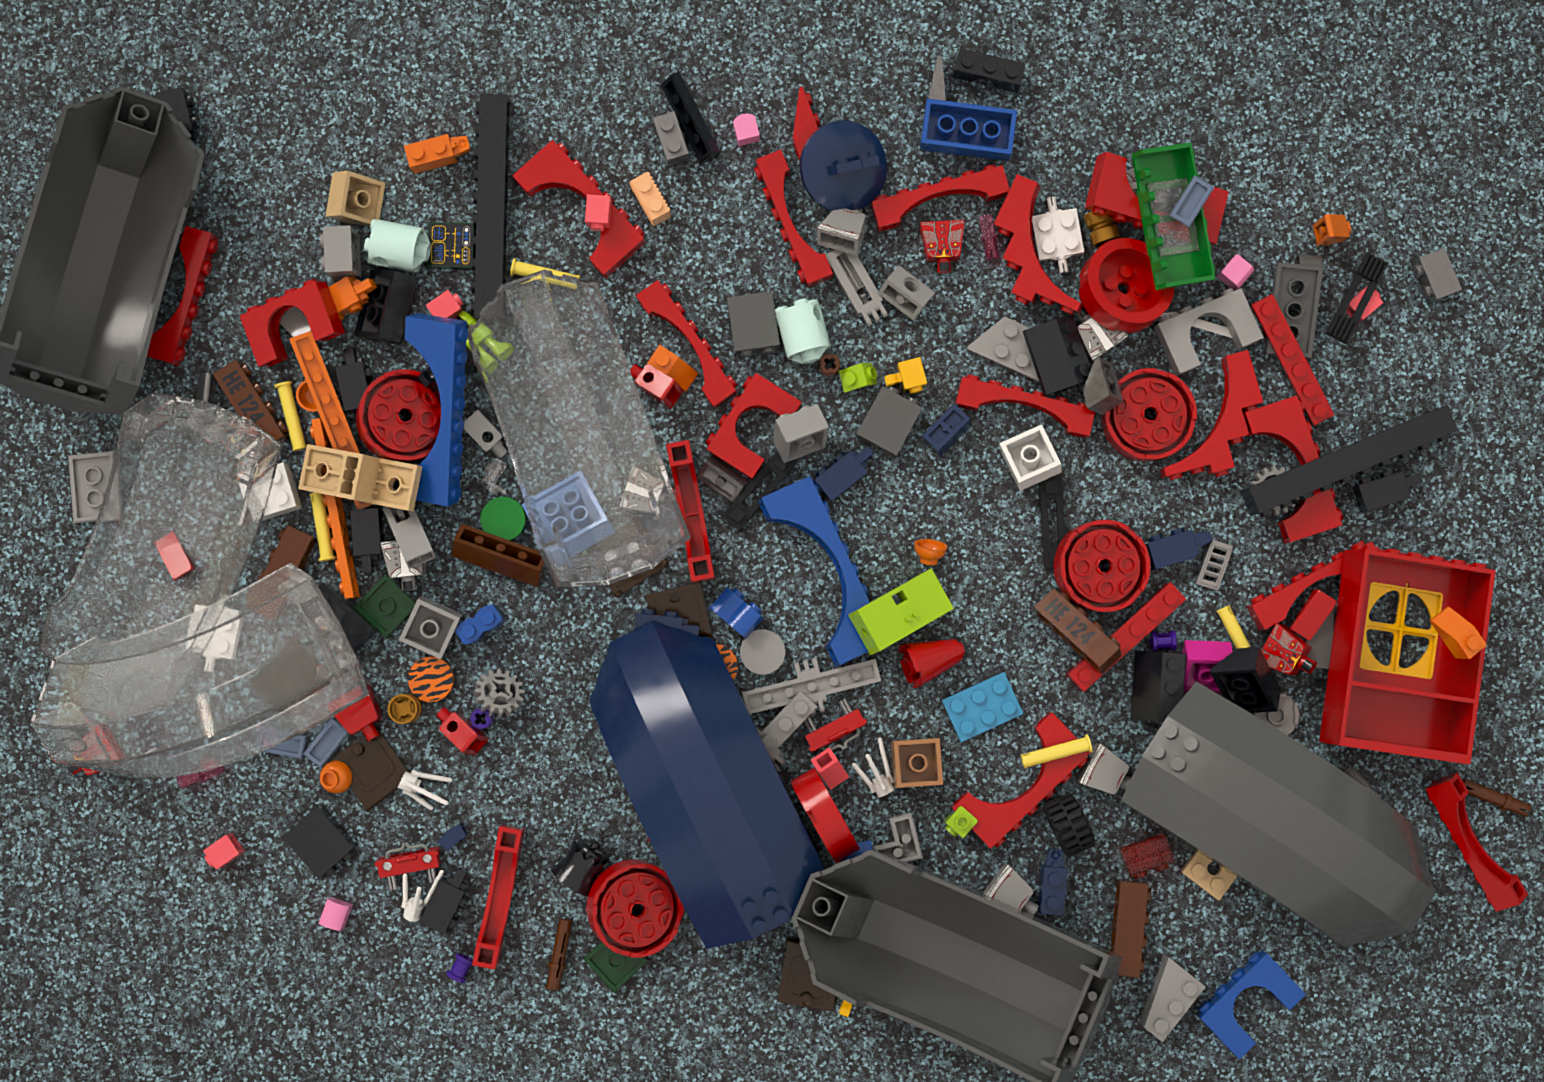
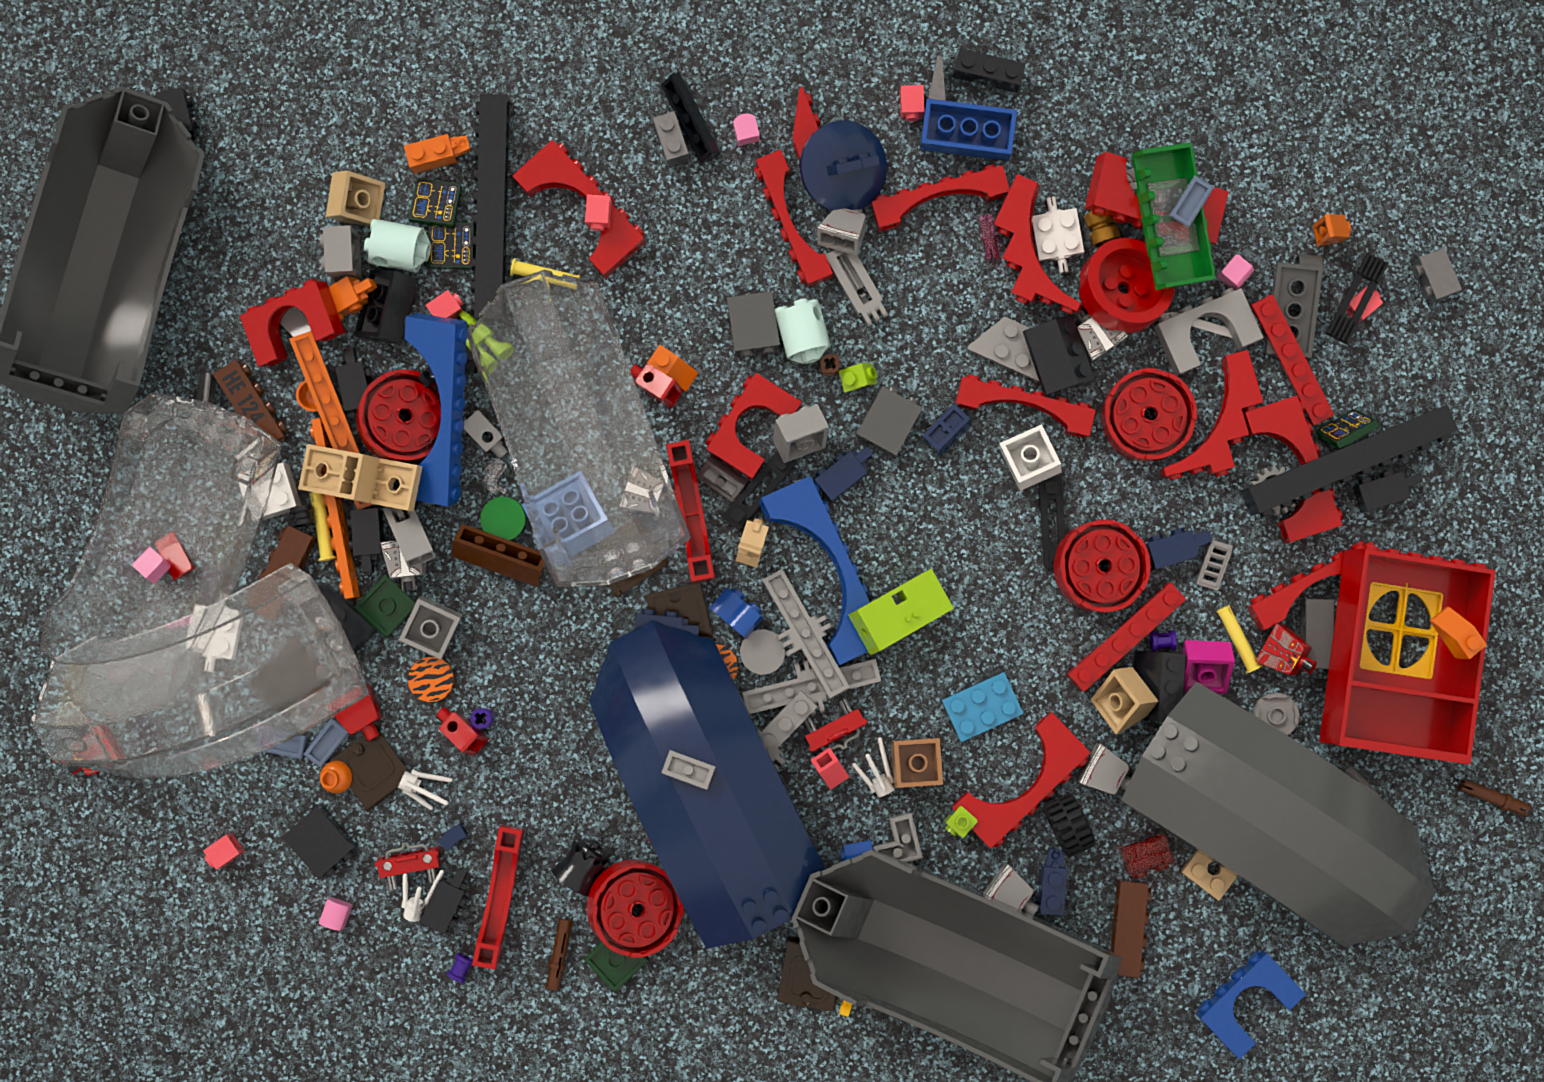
(88, 483): light grey tile -> none
(151, 565): none -> bright pink piece
(169, 341): red arch -> none
(190, 779): clear pink axle -> none
(291, 415): light yellow pin -> none
(303, 516): none -> black wheel
(405, 708): pearl gold wheel -> none
(435, 203): none -> black tile
(485, 620): blue brick -> none
(498, 692): light grey gear -> none
(650, 198): light nougat brick -> none
(657, 302): red arch -> none
(688, 770): none -> light grey plate
(752, 543): none -> tan piece
(805, 634): none -> light grey hinge
(825, 815): red brick -> none
(906, 292): light grey brick -> none
(910, 375): yellow brick -> none
(911, 102): none -> coral brick
(929, 659): red cone -> none
(930, 550): orange piece -> none
(942, 242): torso -> none
(1056, 752): light yellow pin -> none
(1078, 631): reddish brown brick -> none
(1102, 387): flat silver slope -> none
(1124, 699): none -> tan slope
(1169, 999): light grey wedge -> none
(1247, 680): black slope -> none
(1313, 614): red slope -> none
(1347, 428): none -> tile
(1499, 886): red arch -> none

